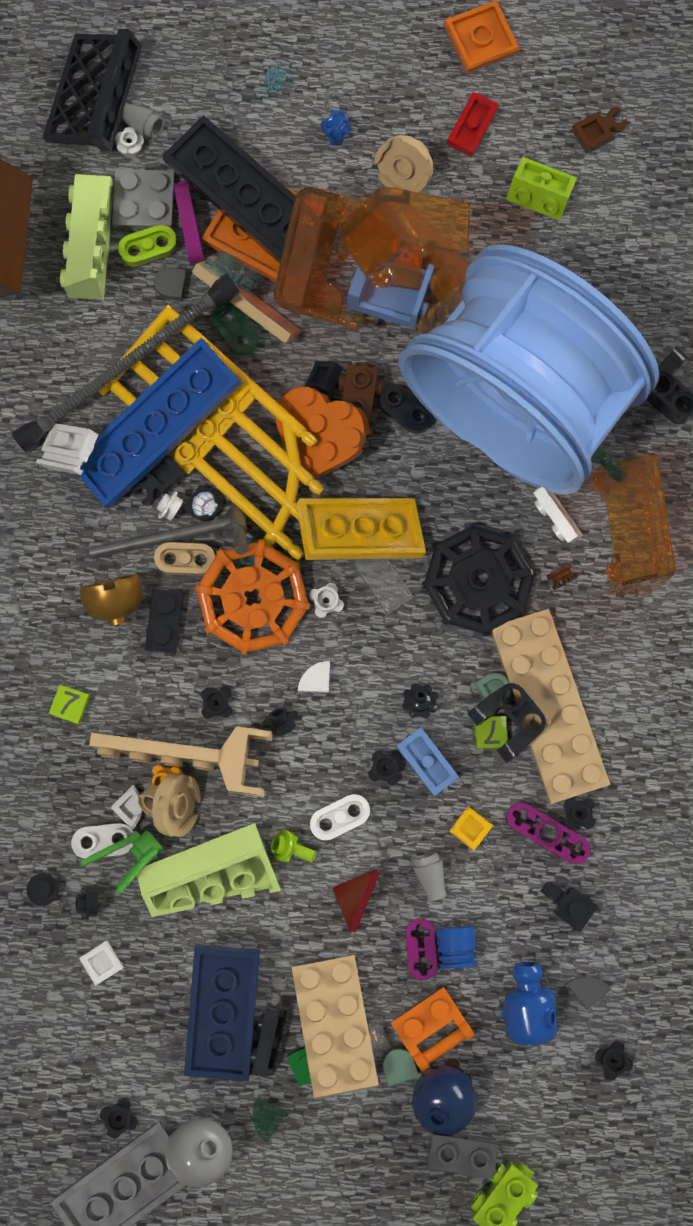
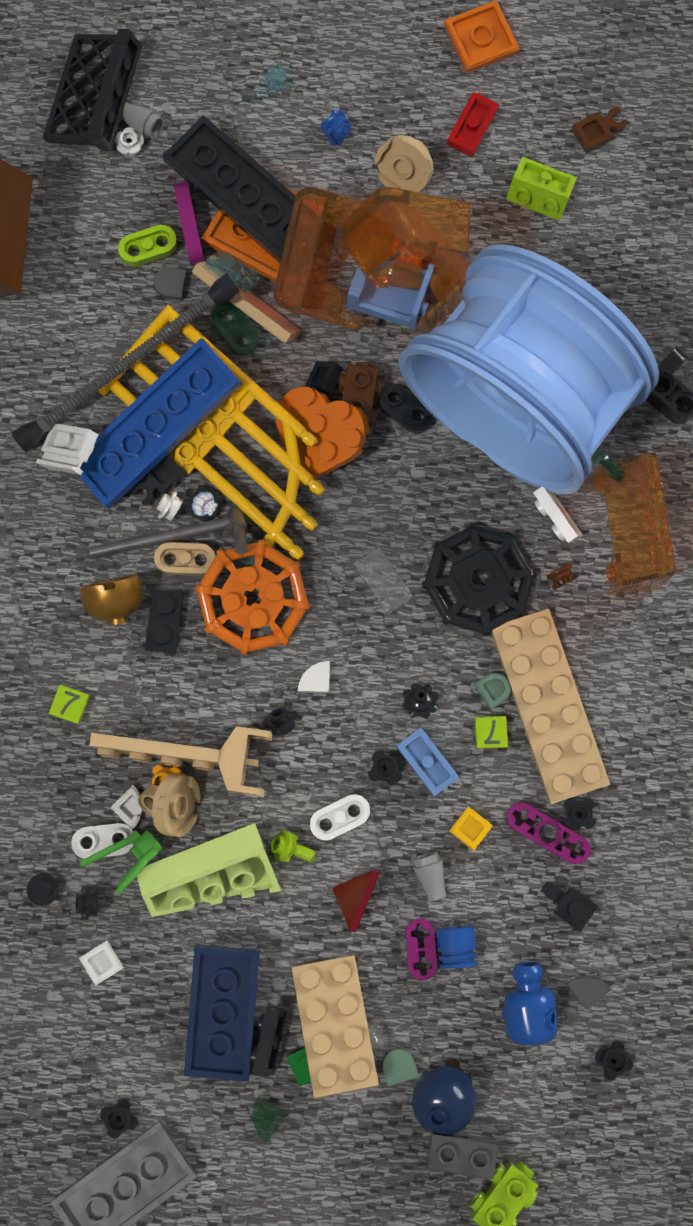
(88, 237): yellowish green wedge -> none
(143, 198): light grey plate -> none
(199, 1152): light grey cylinder -> none
(210, 696): black plate -> none
(329, 592): white plate -> none
(360, 528): yellow plate -> none
(426, 1019): orange plate -> none
(517, 714): black piece -> none

